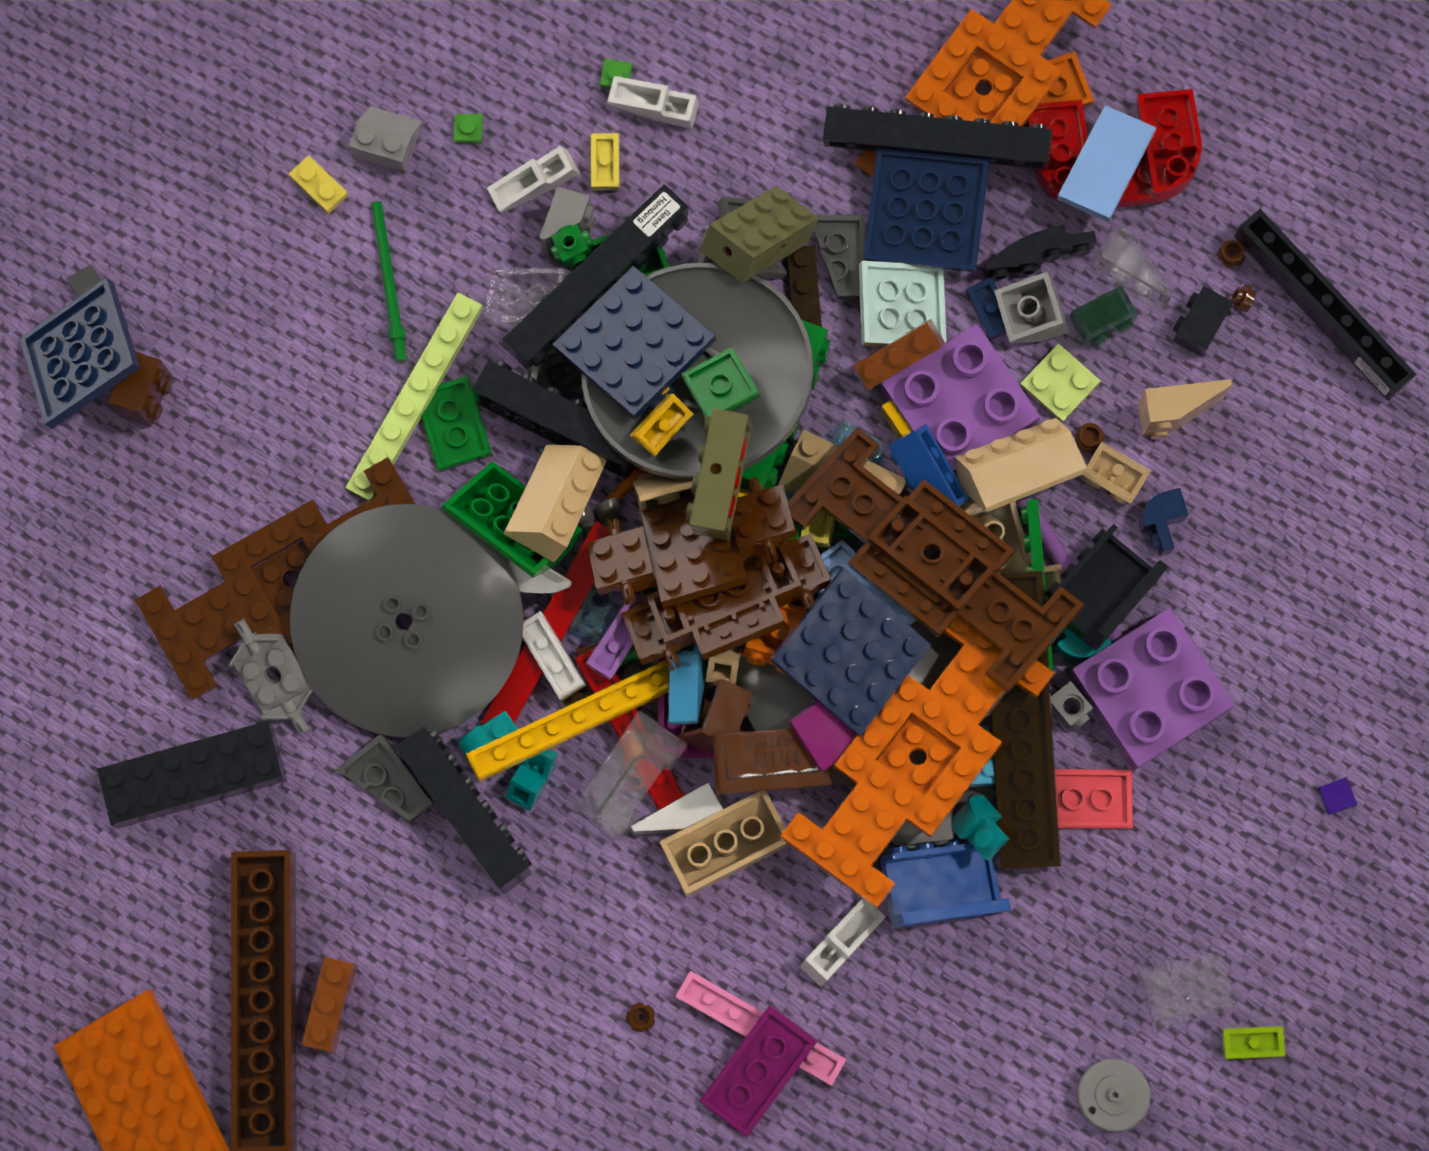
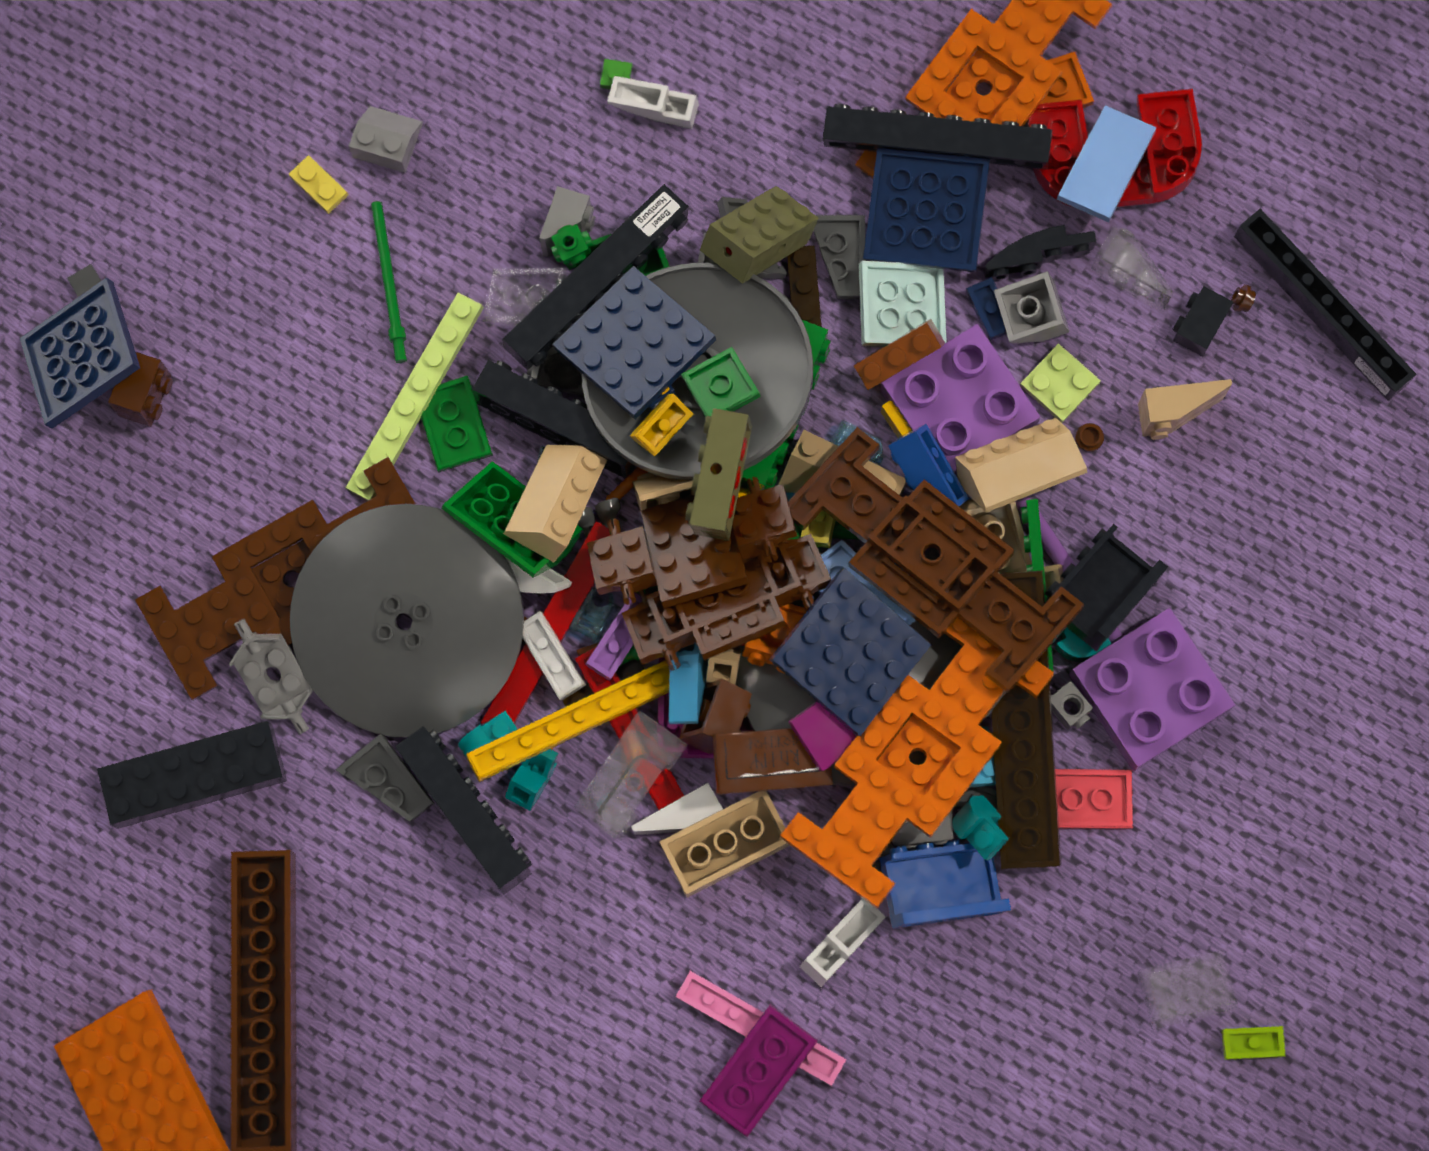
(328, 1003): dark orange arch -> none
(468, 129): bright green plate -> none
(533, 179): white slope -> none
(605, 161): light yellow plate -> none
(641, 1009): reddish brown plate -> none
(1103, 317): clear green brick -> none
(1113, 1095): light grey wheel -> none
(1116, 473): tan bracket -> none
(1160, 512): dark blue brick -> none
(1235, 247): reddish brown plate -> none
(1337, 796): dark purple tile -> none

